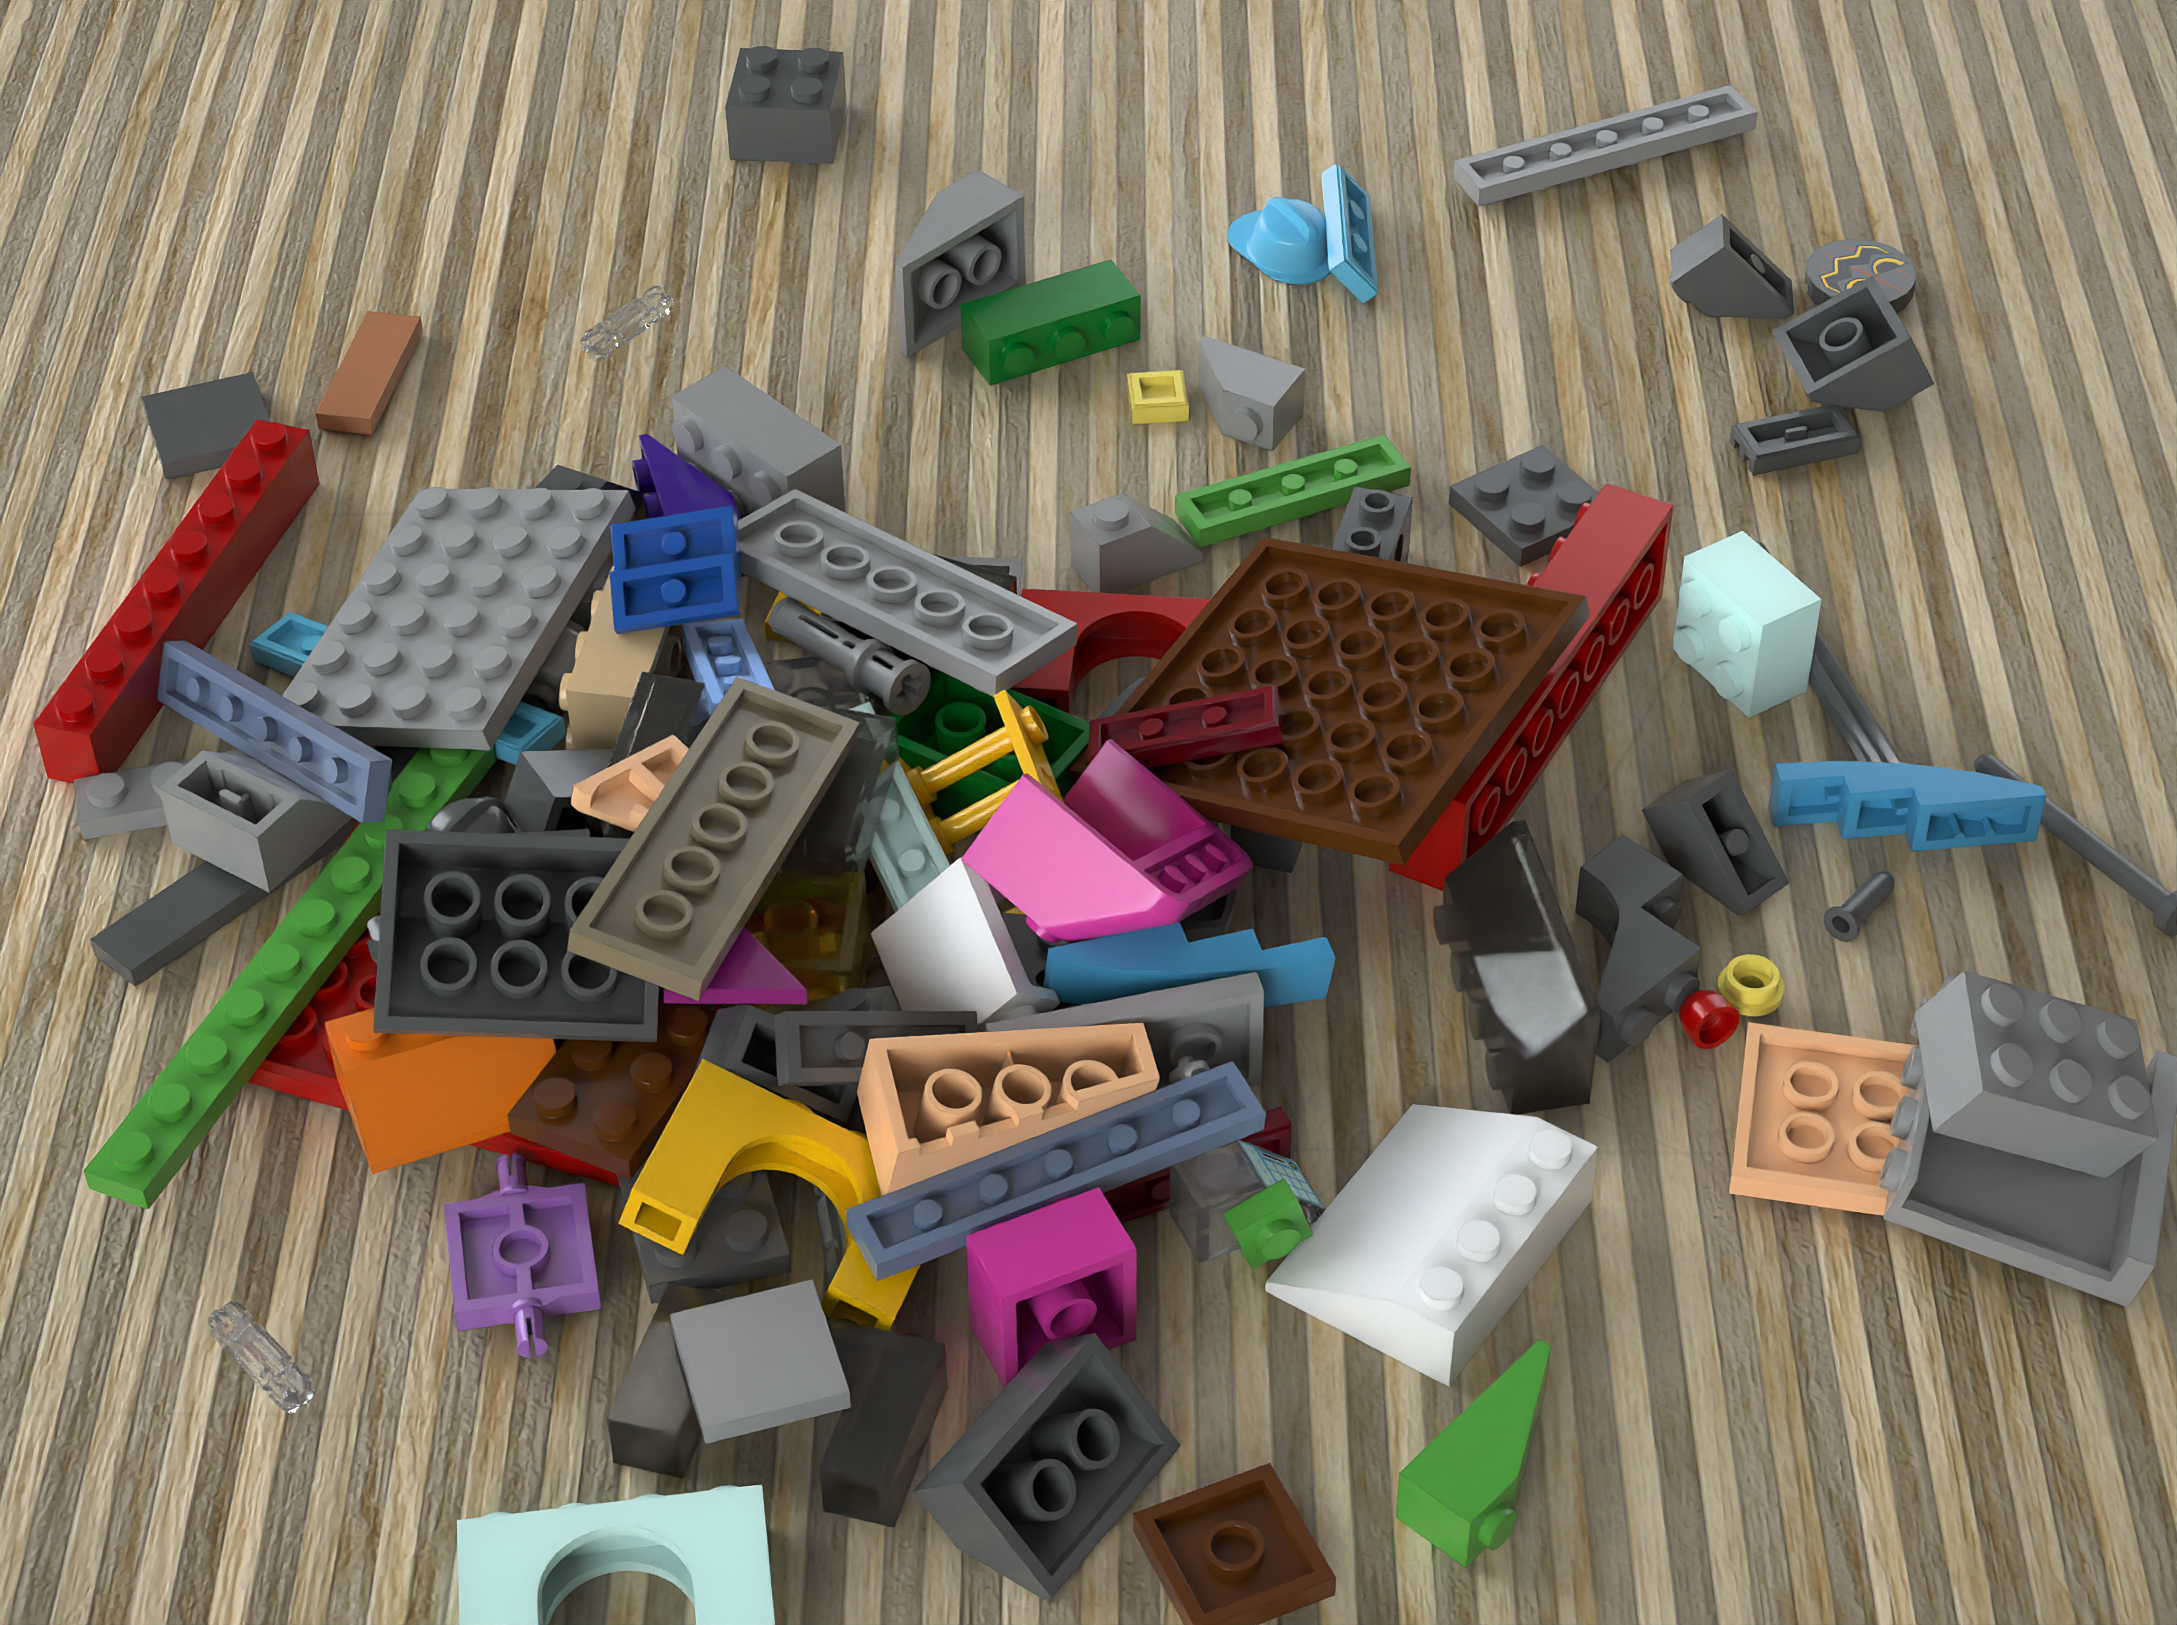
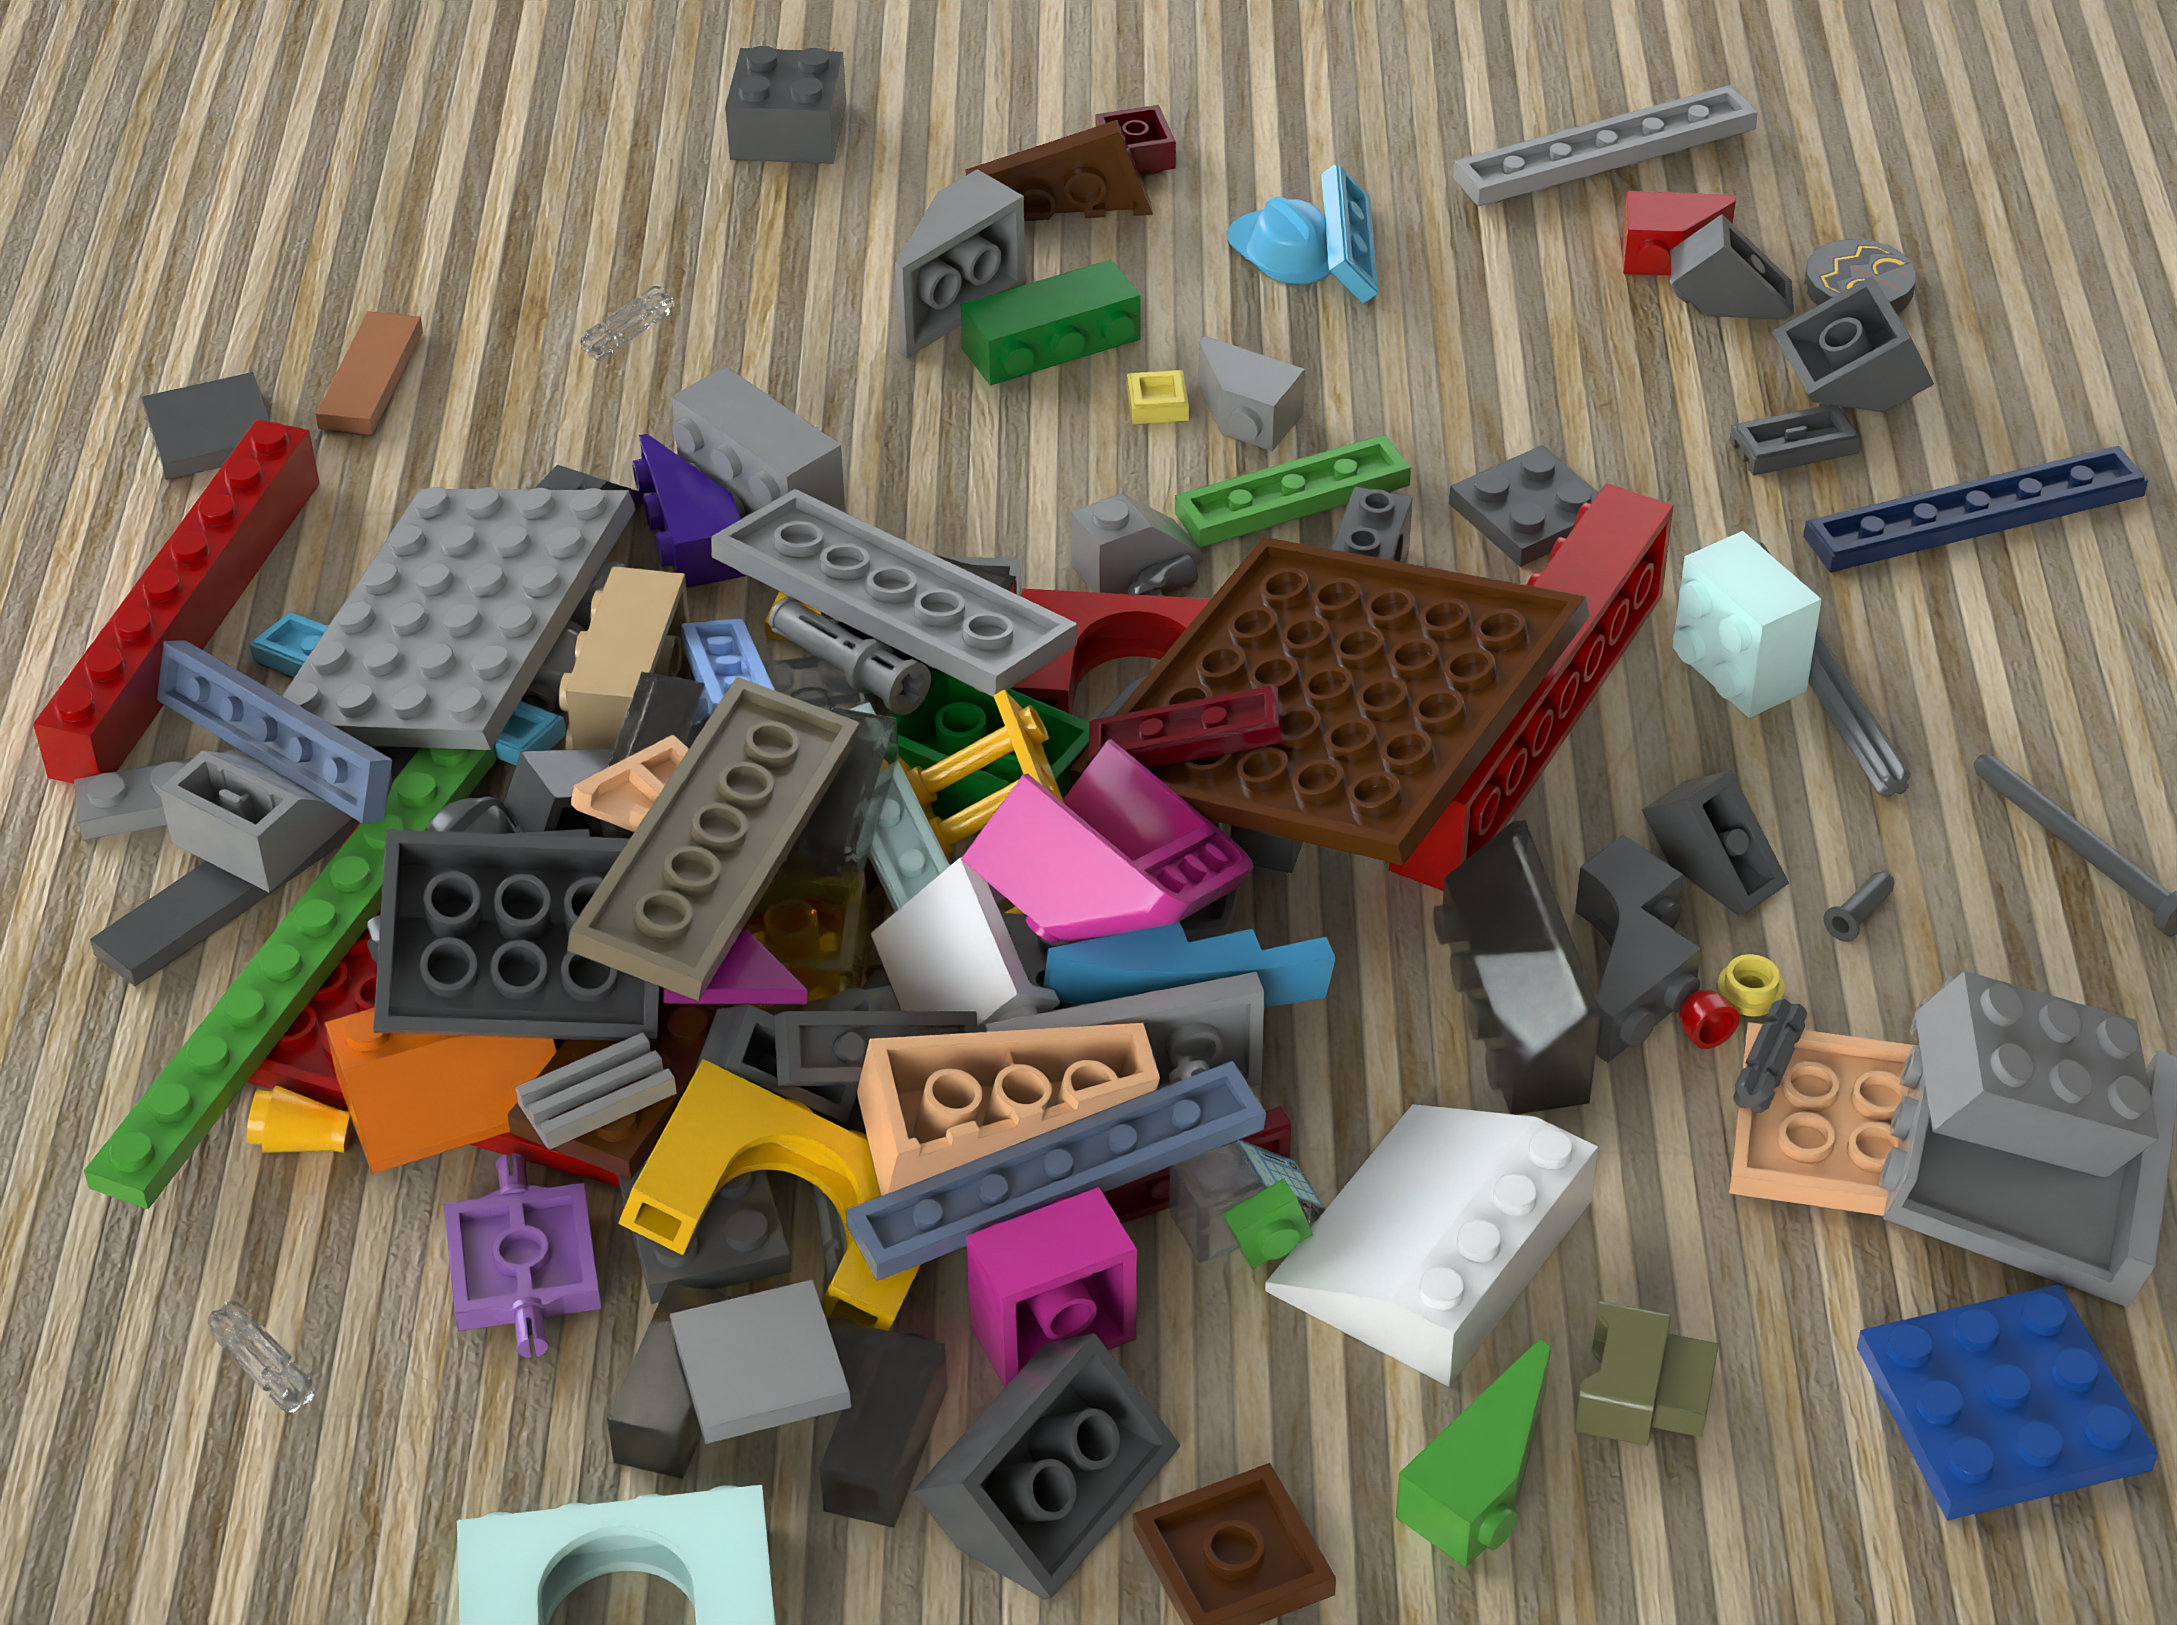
(296, 1123): none -> yellow cone
(590, 1083): none -> light grey tile
(675, 569): blue slope -> none
(1074, 174): none -> reddish brown wing
(1146, 136): none -> dark red piece
(1165, 577): none -> dark grey arm
(1644, 1377): none -> olive piece
(1663, 220): none -> slope
(1770, 1056): none -> dark grey axle
(1923, 802): dark azure slope -> none
(1974, 508): none -> dark blue tile
(2005, 1401): none -> blue plate

